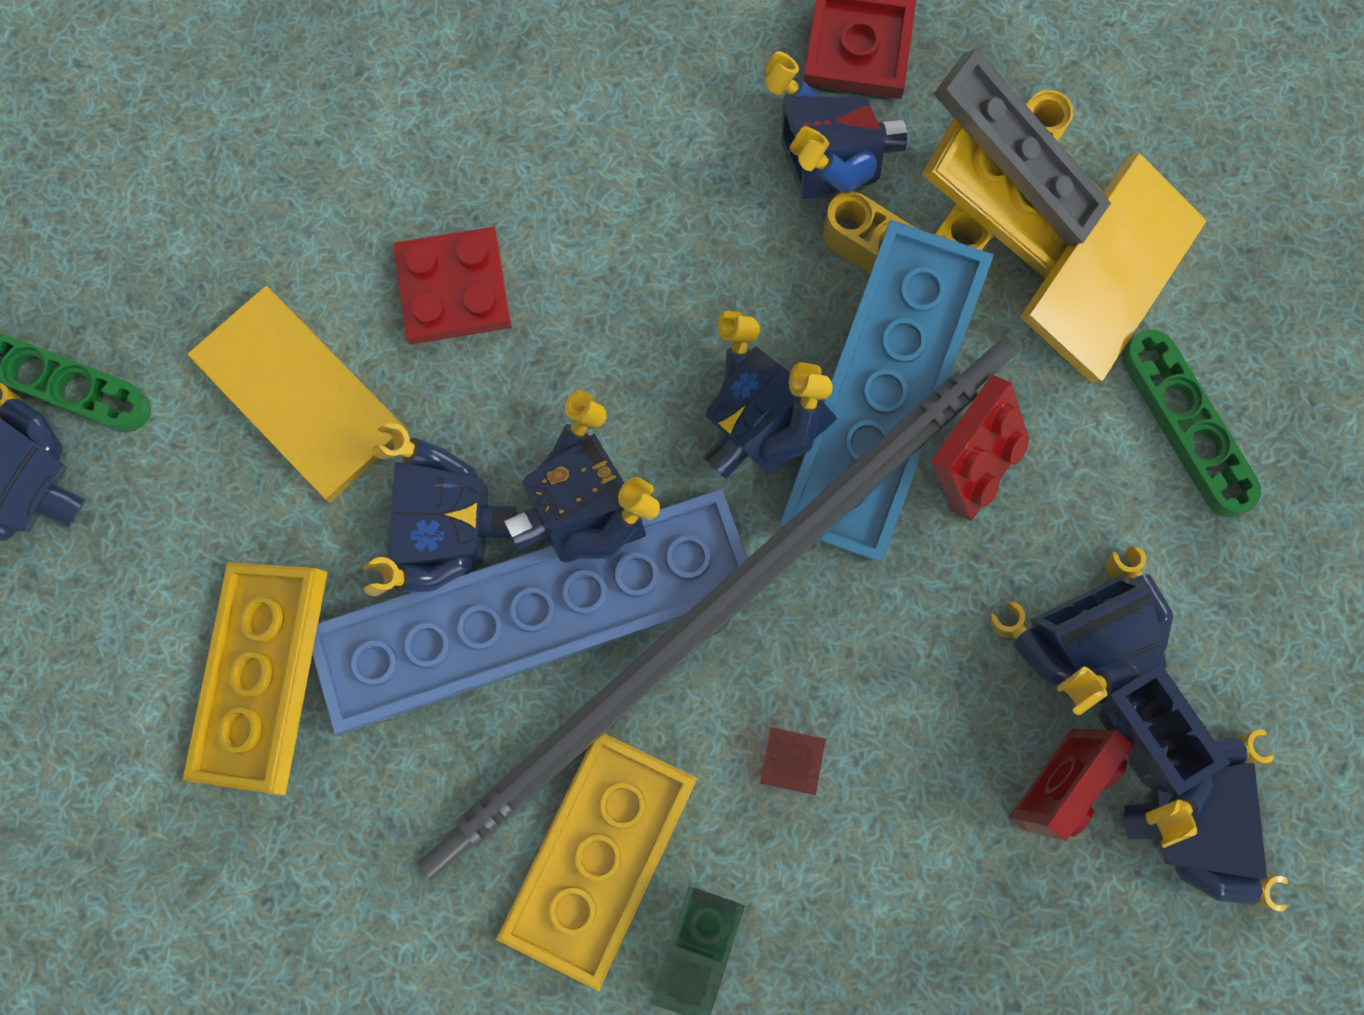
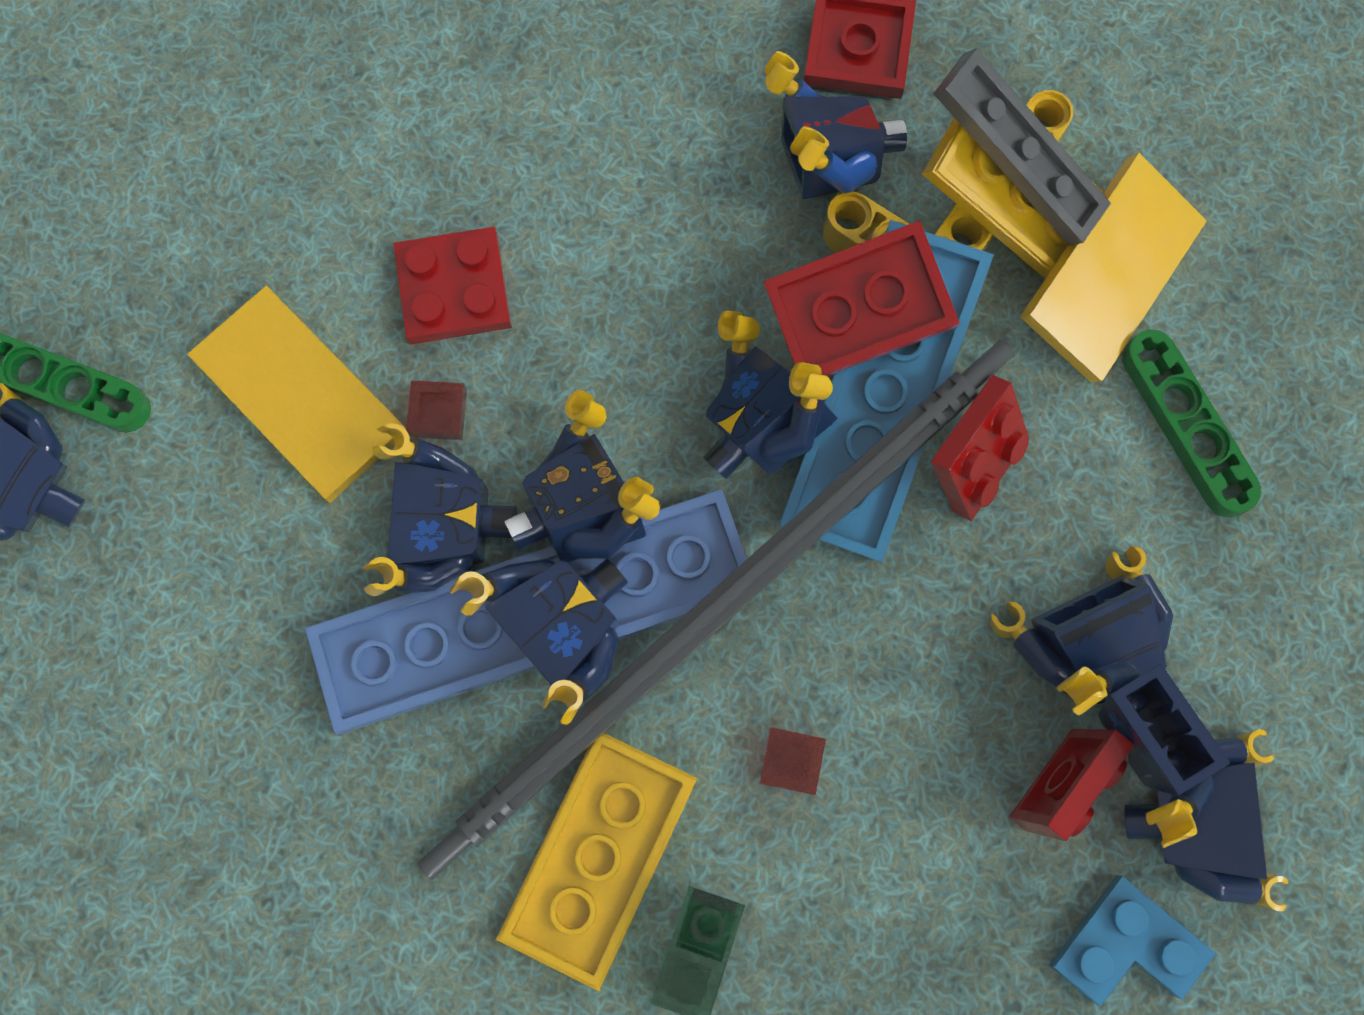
(255, 677): yellow tile -> none
(436, 410): none -> clear red plate
(554, 621): none -> dark blue torso
(863, 301): none -> red plate
(1127, 930): none -> dark azure plate

